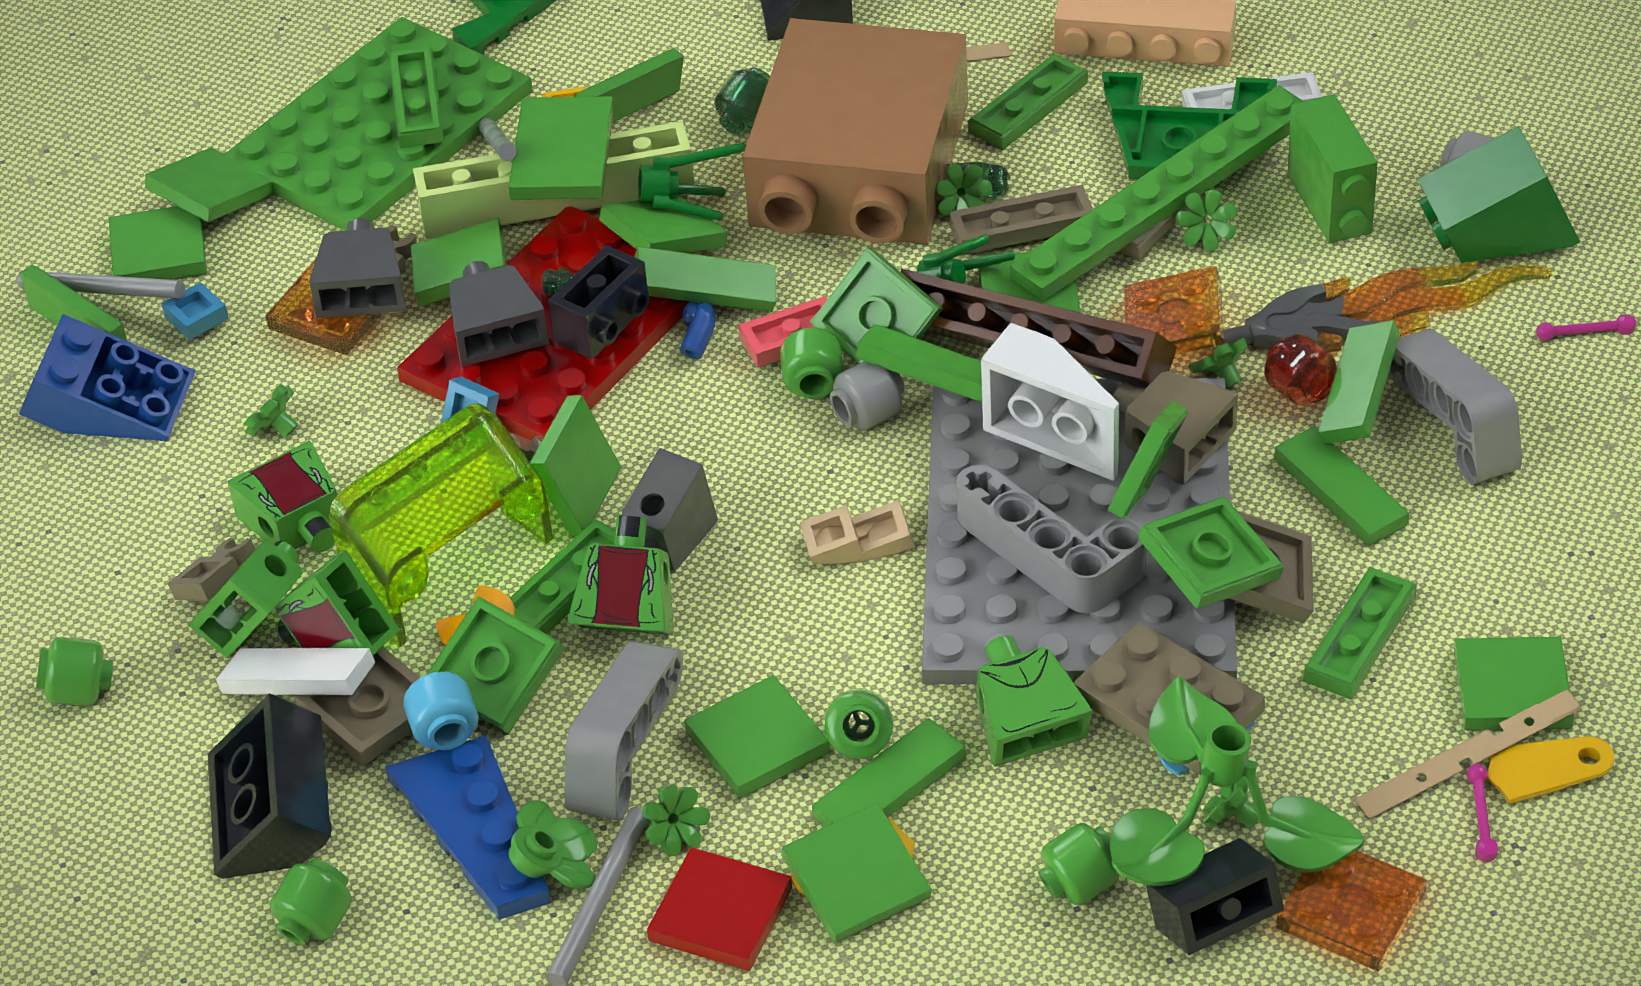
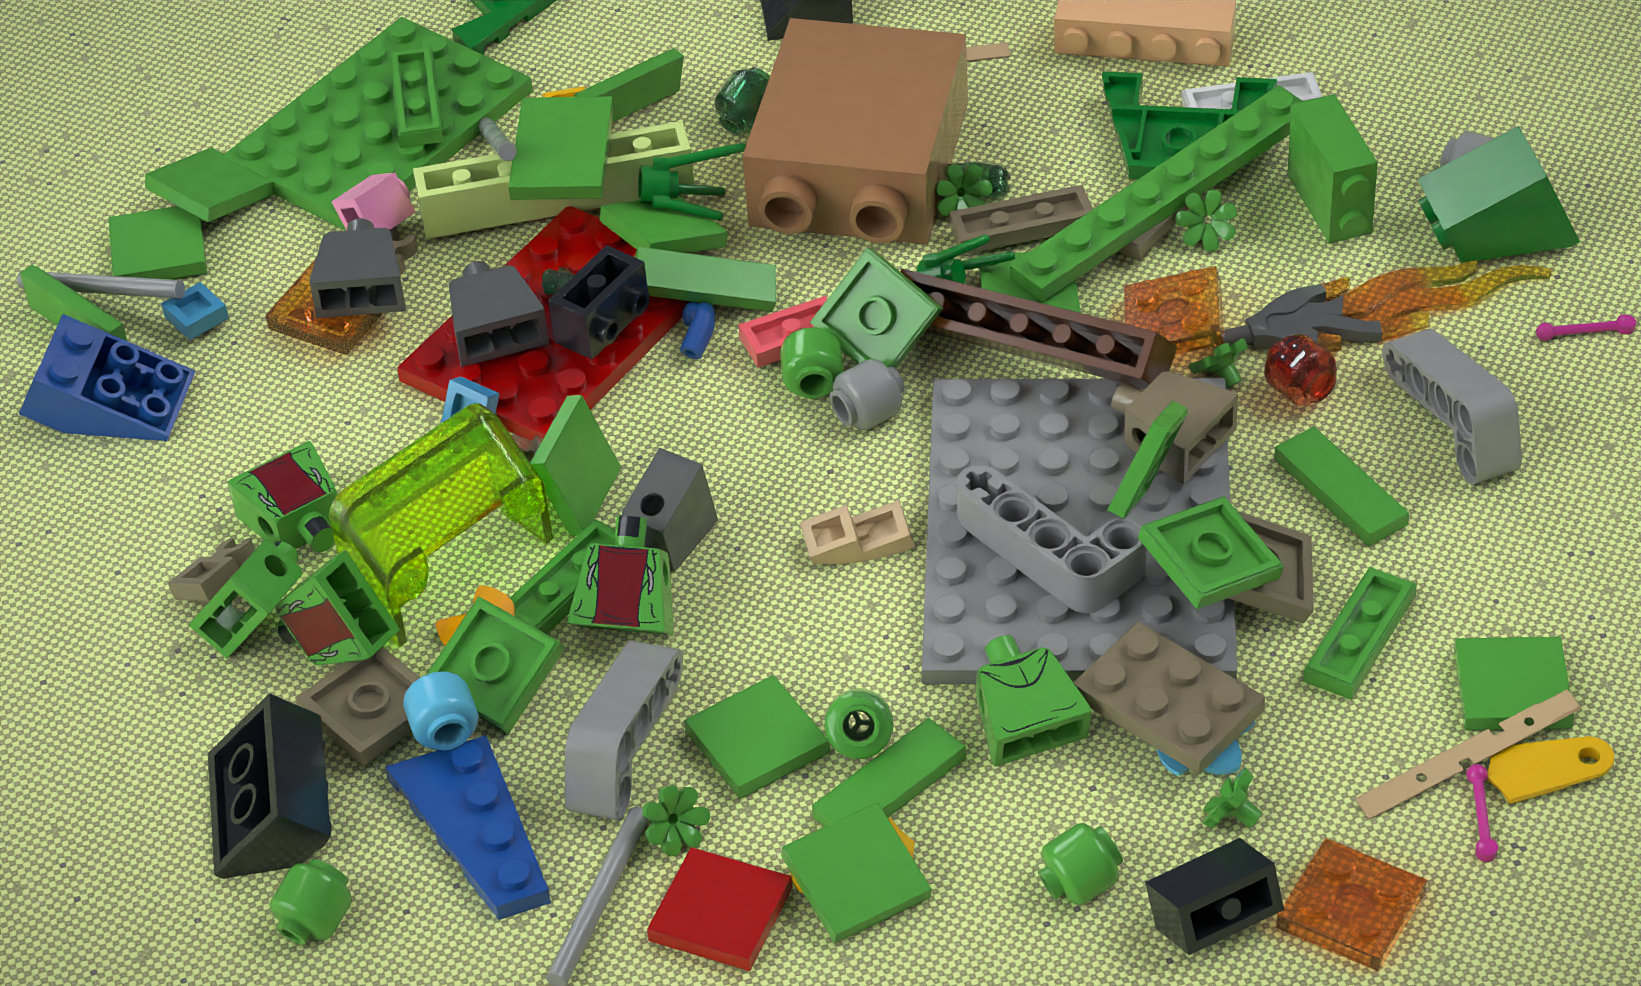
(73, 671): bright green head -> none
(273, 414): bright green plant -> none
(296, 671): white tile -> none
(378, 199): none -> bright pink brick
(446, 256): bright green tile -> none
(552, 846): bright green plate -> none
(921, 361): bright green tile -> none
(1027, 101): bright green tile -> none
(1048, 402): white slope -> none
(1190, 726): bright green plant -> none
(1359, 382): bright green tile -> none

